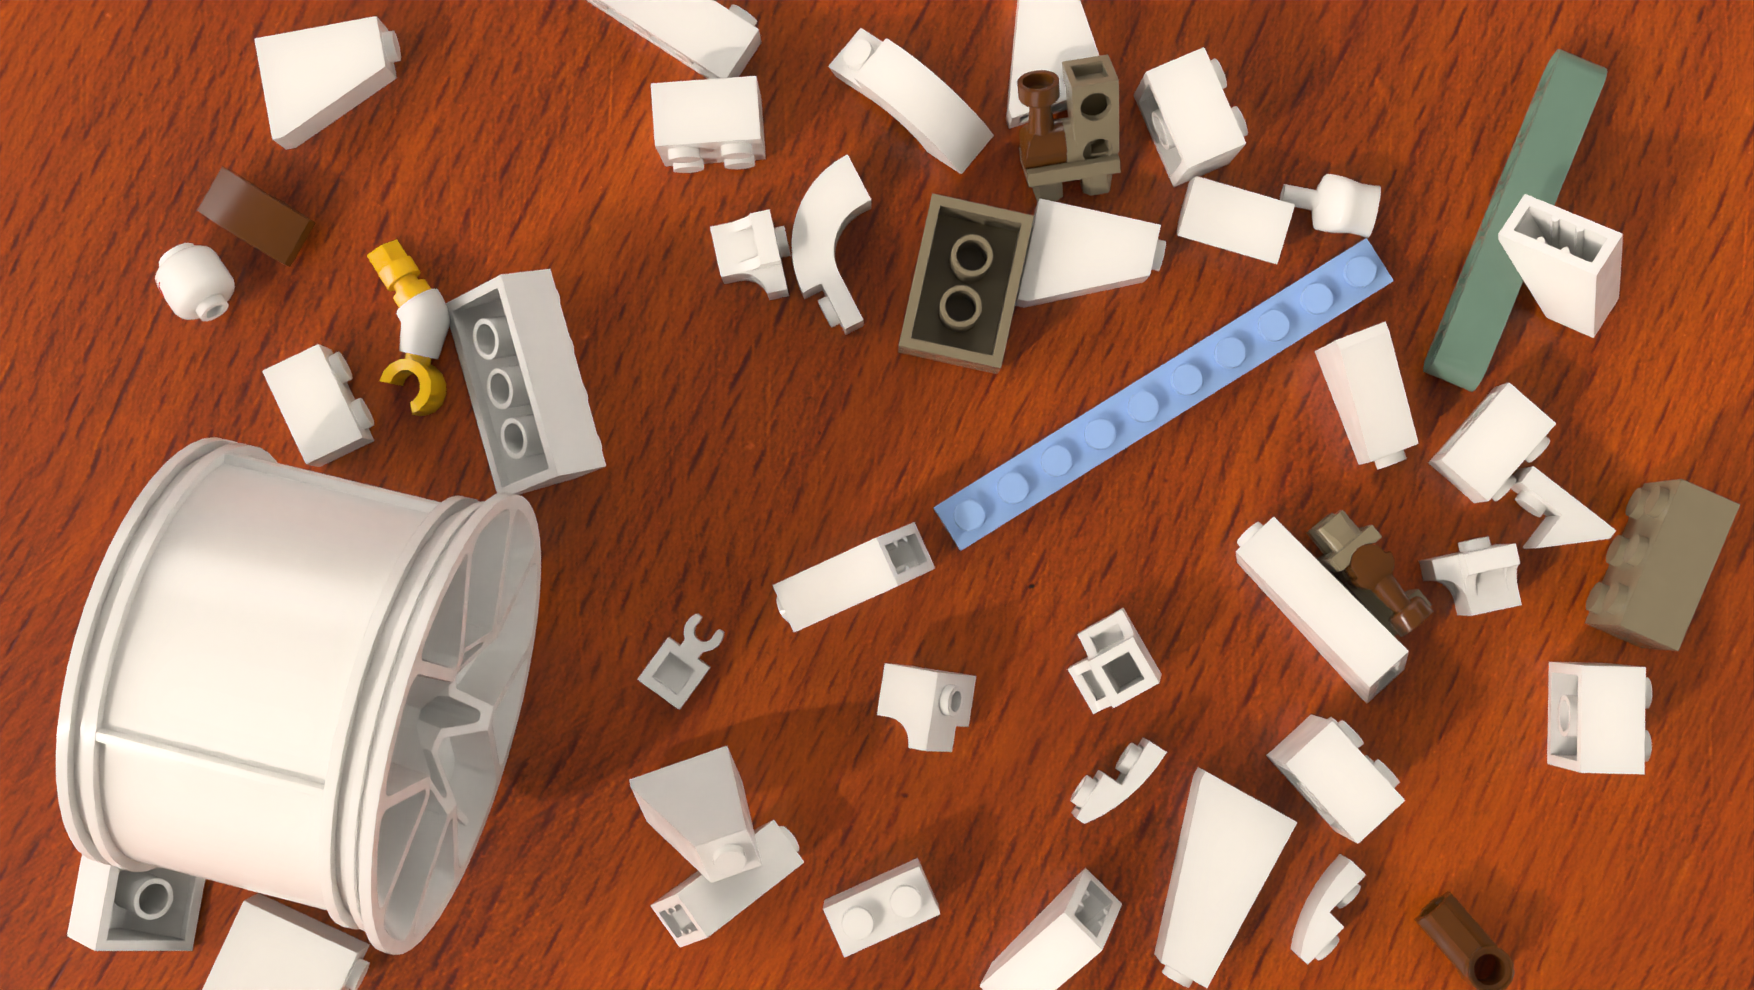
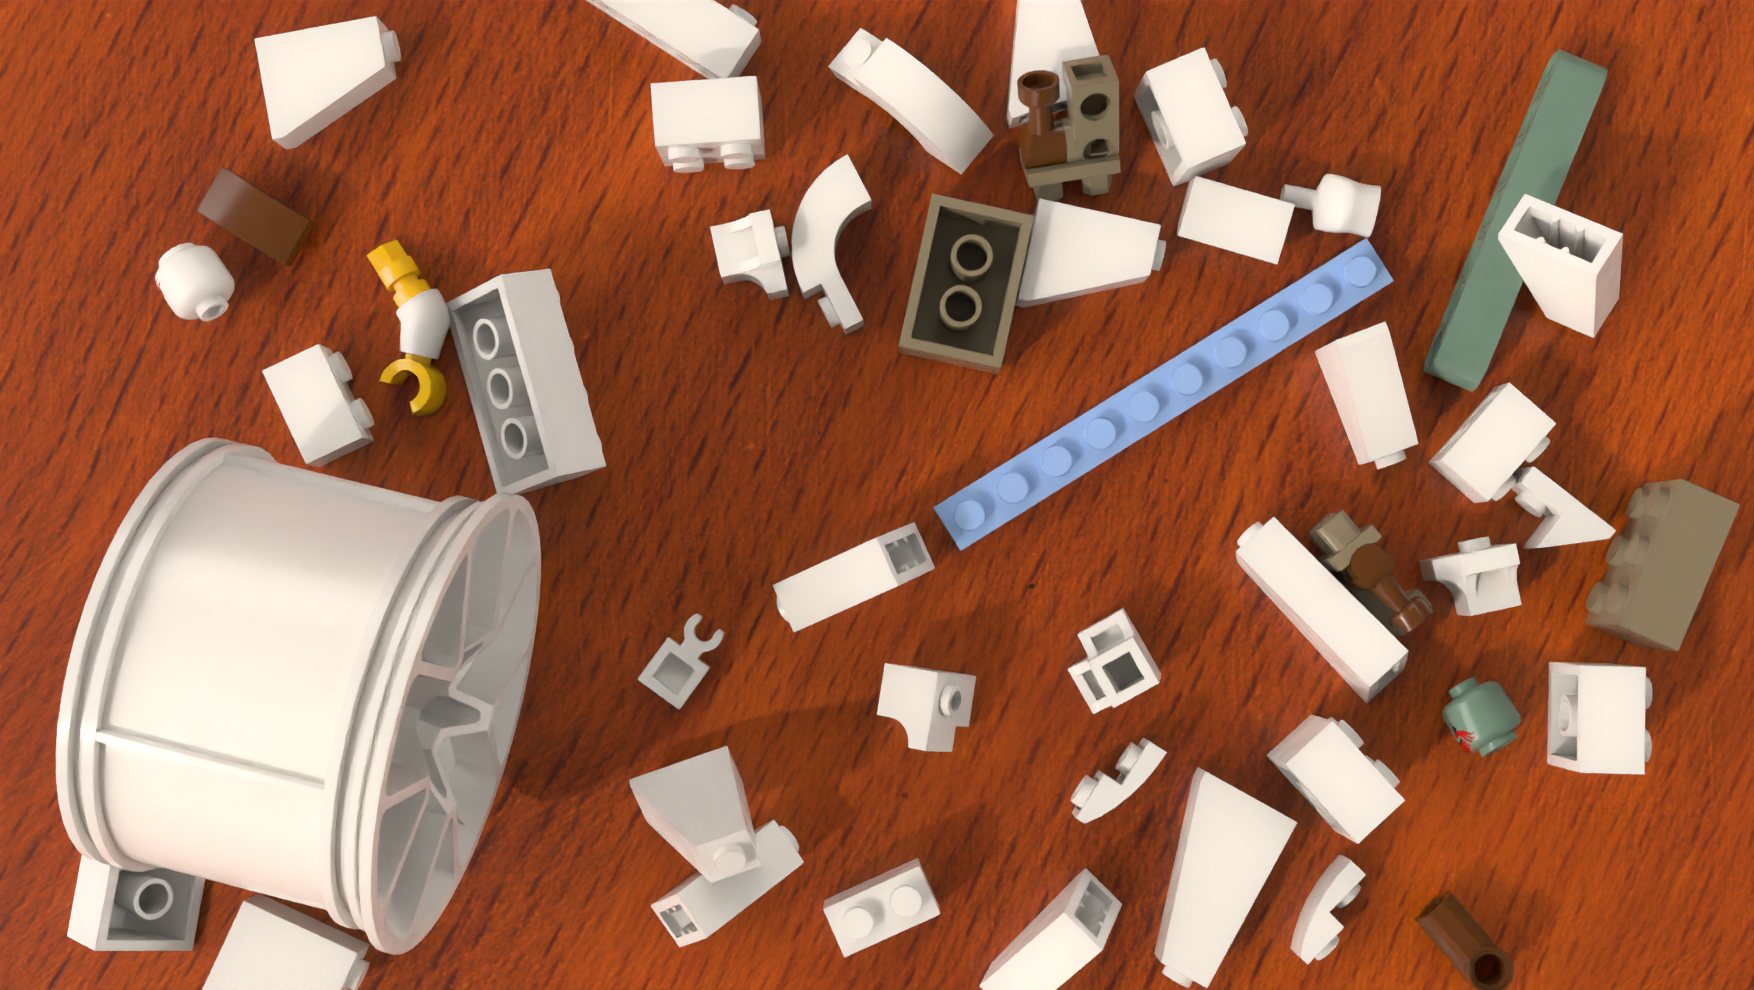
(1481, 716): none -> sand green head

